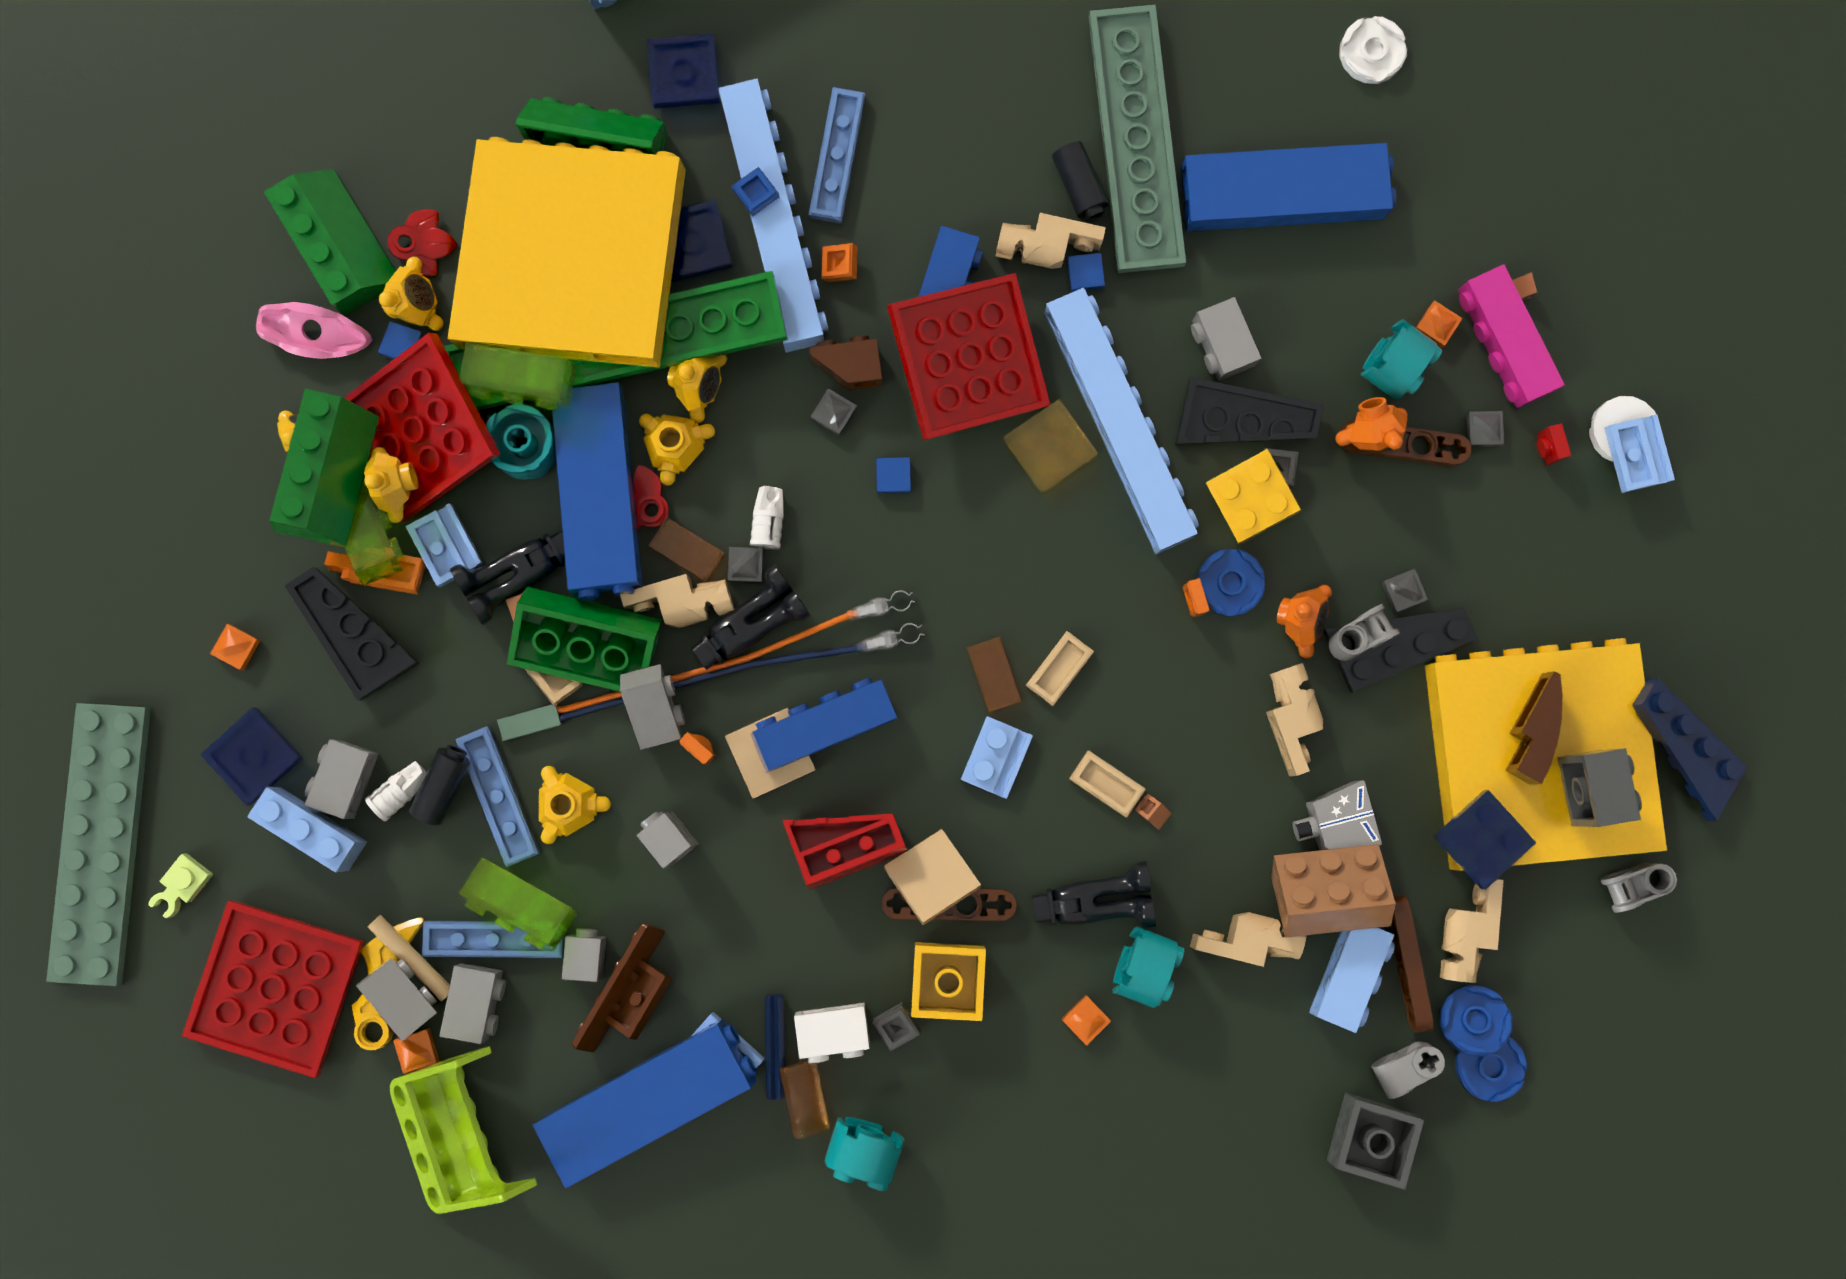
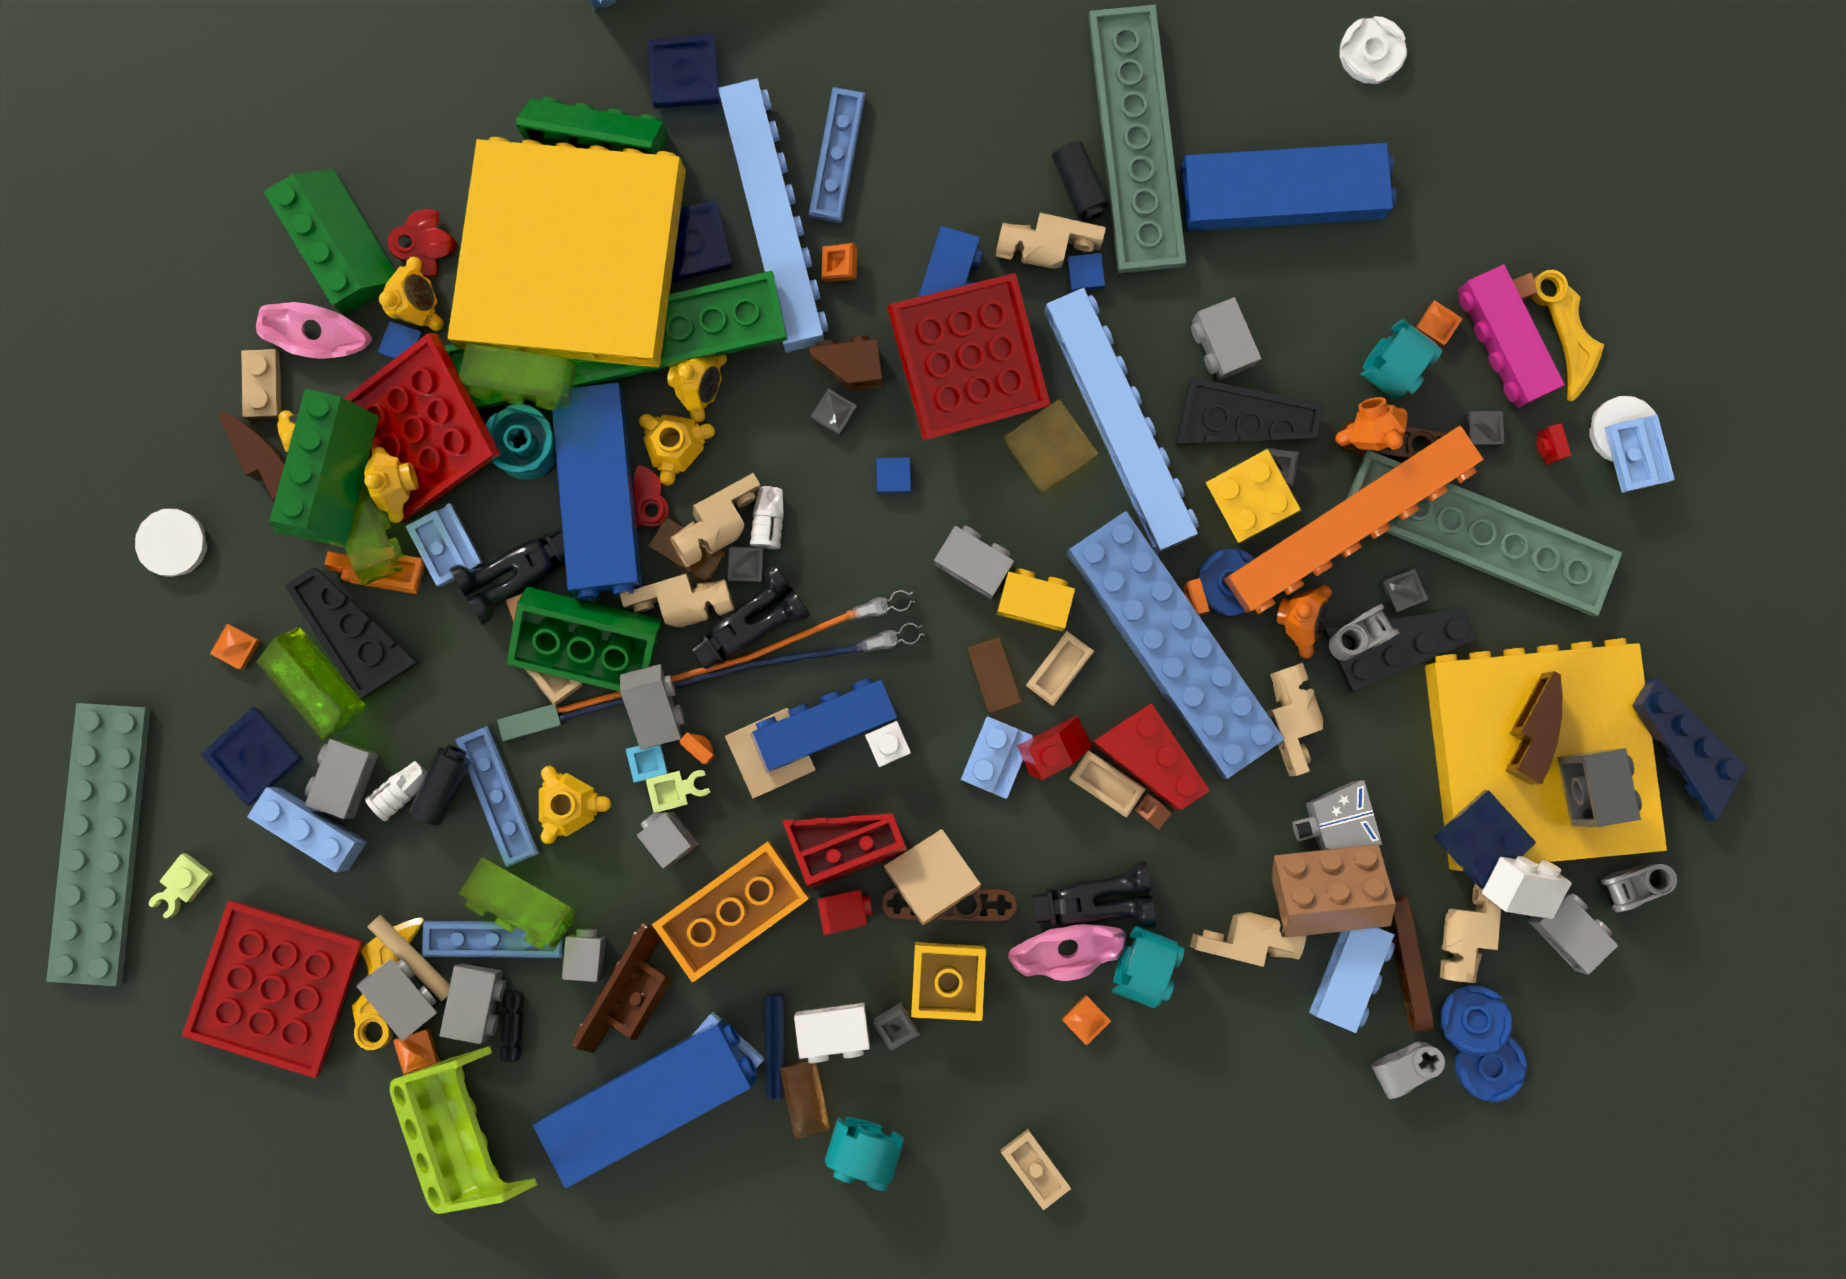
(171, 542): none -> white tile
(255, 452): none -> reddish brown slope
(261, 384): none -> tan plate
(310, 683): none -> clear neon green brick
(511, 1026): none -> black axle
(646, 762): none -> medium azure plate
(670, 790): none -> yellowish green plate
(716, 520): none -> tan plate
(731, 911): none -> light orange brick
(755, 191): blue tile -> none
(844, 910): none -> red slope
(888, 744): none -> white brick
(974, 561): none -> light grey brick
(1035, 1169): none -> tan plate
(1036, 600): none -> yellow brick
(1041, 954): none -> bright pink piece
(1055, 748): none -> red slope
(1154, 757): none -> red wedge
(1174, 646): none -> medium blue brick
(1353, 520): none -> orange brick
(1375, 1140): dark grey brick -> none
(1503, 542): none -> sand green plate
(1527, 887): none -> white brick
(1576, 935): none -> light grey brick
(1579, 348): none -> yellow piece

